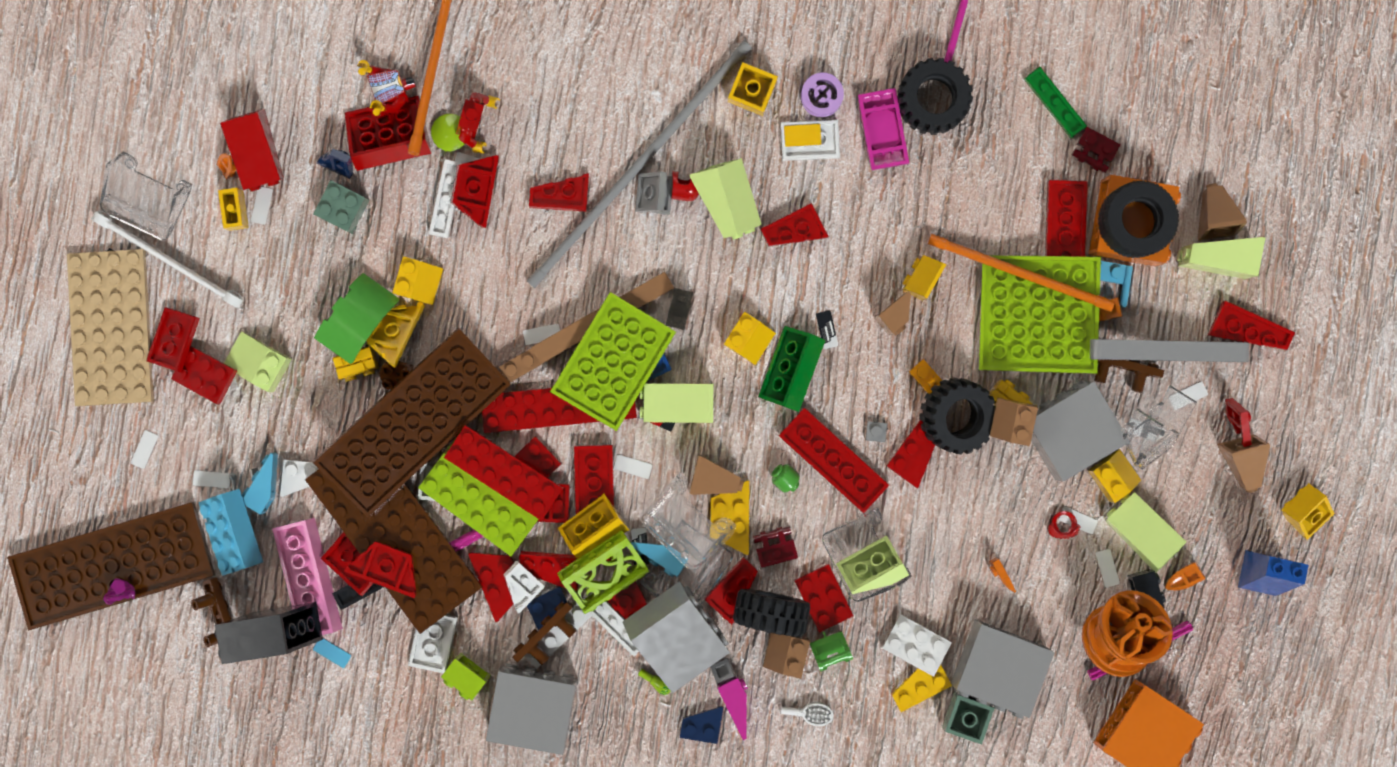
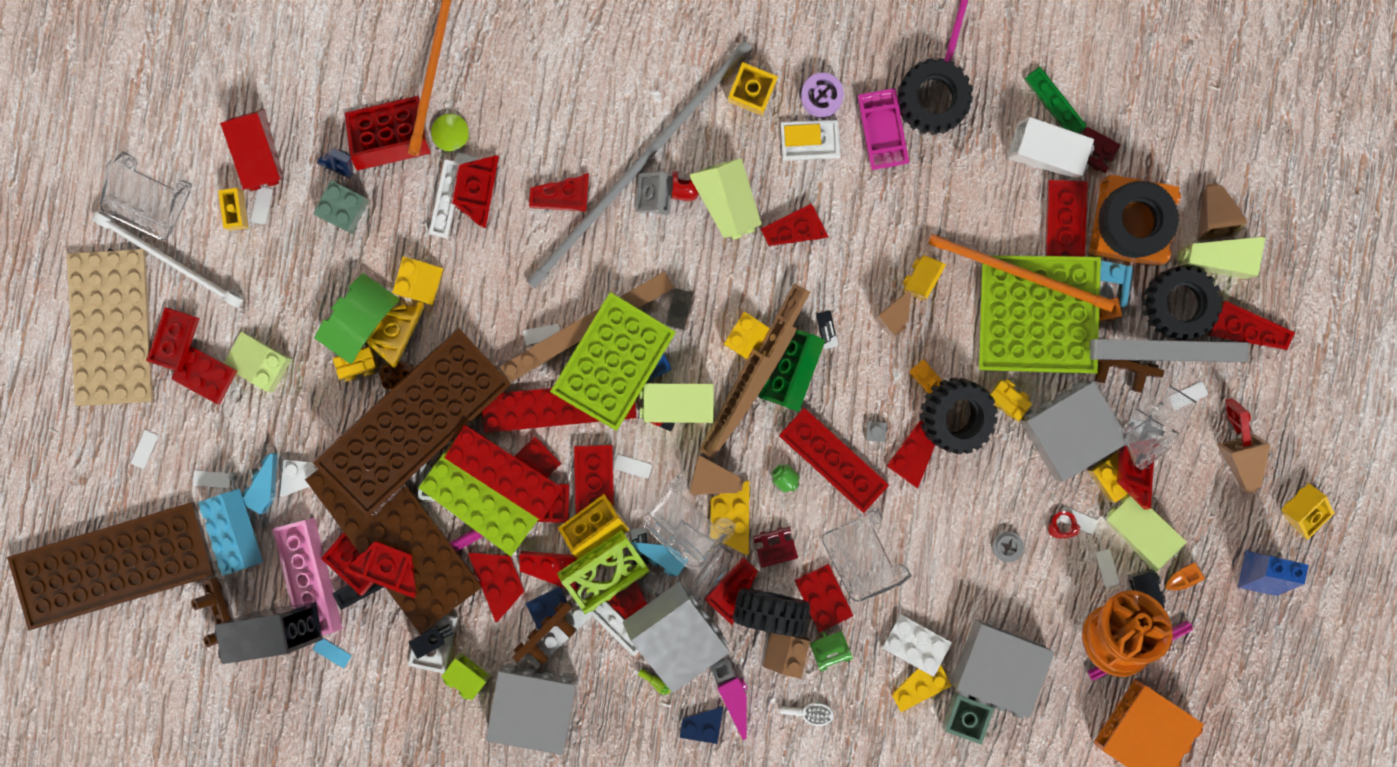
(119, 590): magenta piece -> none
(226, 165): orange plate -> none
(387, 88): torso -> none
(422, 645): none -> black torso
(471, 117): red torso -> none
(522, 585): white wing -> none
(755, 372): none -> medium nougat slope
(872, 567): yellowish green slope -> none
(998, 570): orange plate -> none
(1010, 555): none -> light grey gear
(1014, 421): medium nougat slope -> none
(1050, 148): none -> white slope
(1135, 481): none -> red wing
(1206, 296): none -> black tyre

